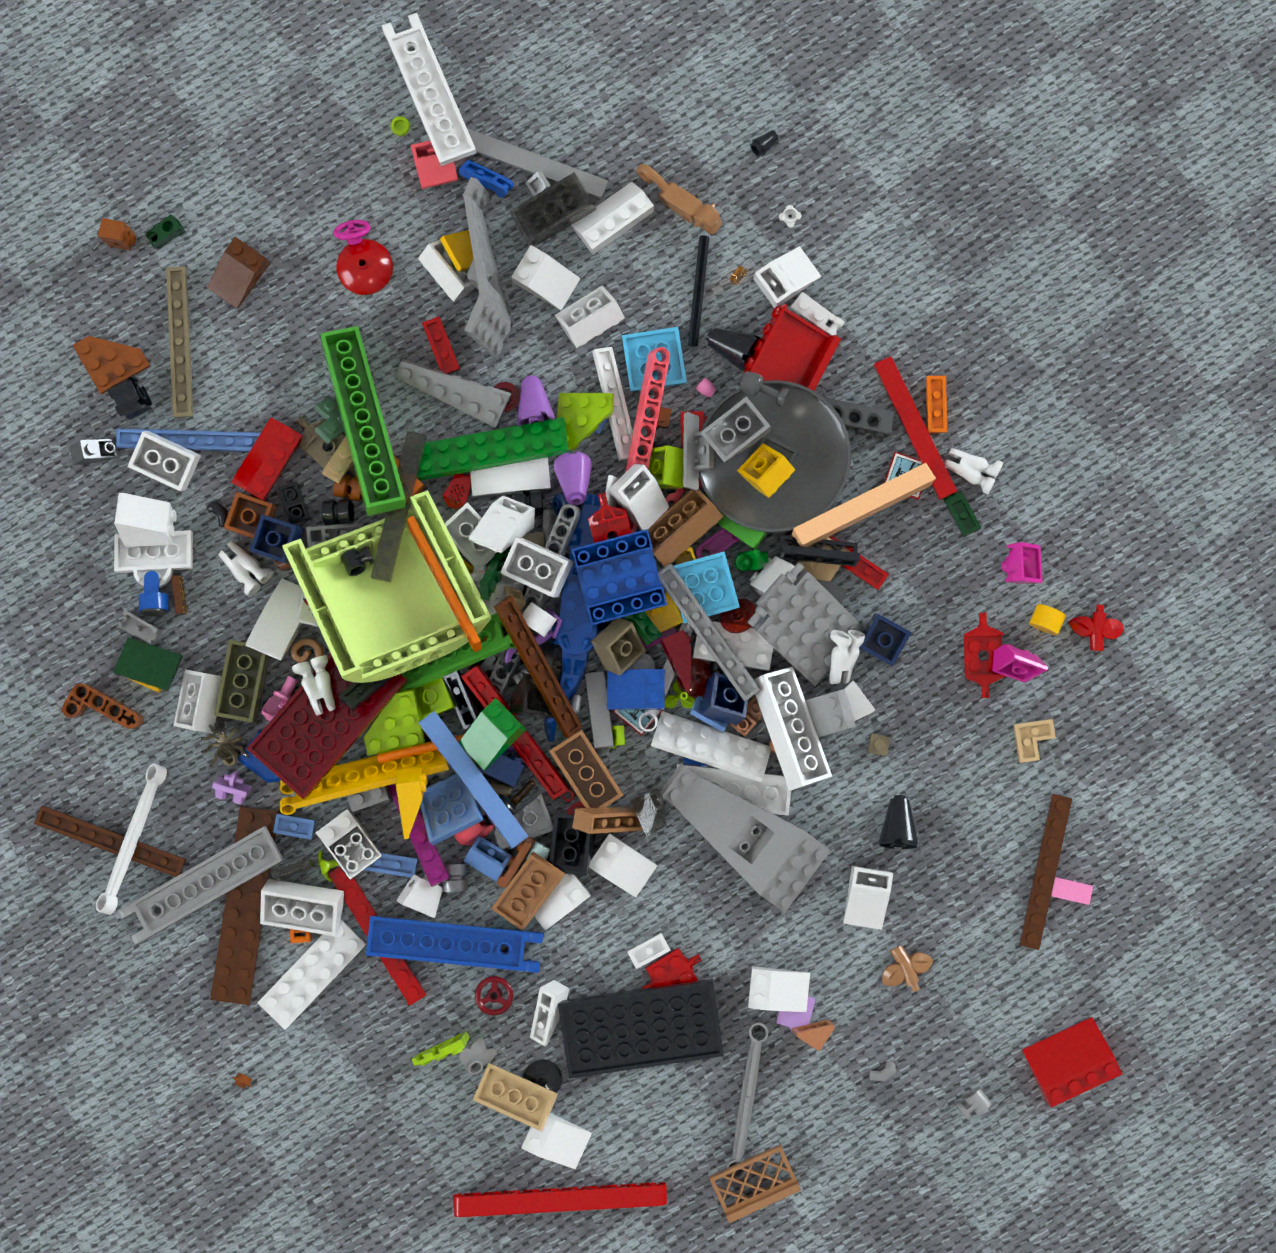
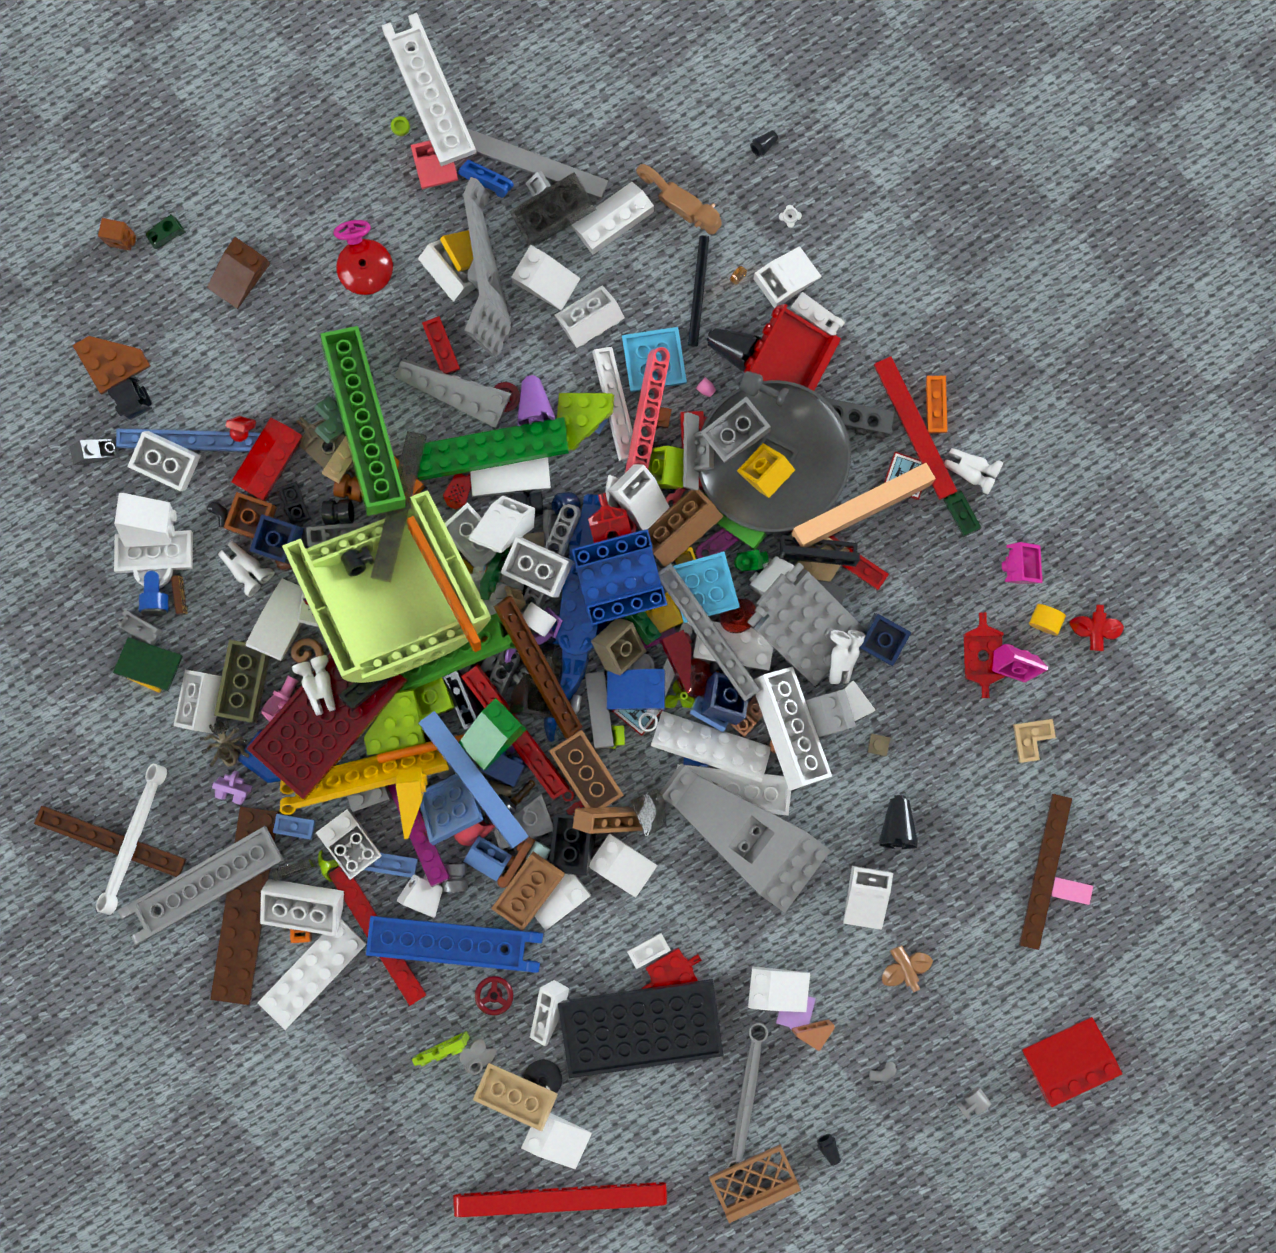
(105, 709): dark orange beam -> none
(179, 342): dark tan plate -> none
(239, 427): none -> red tile
(242, 1080): dark orange plate -> none
(573, 476): medium lavender cone -> none
(829, 1149): none -> black cone

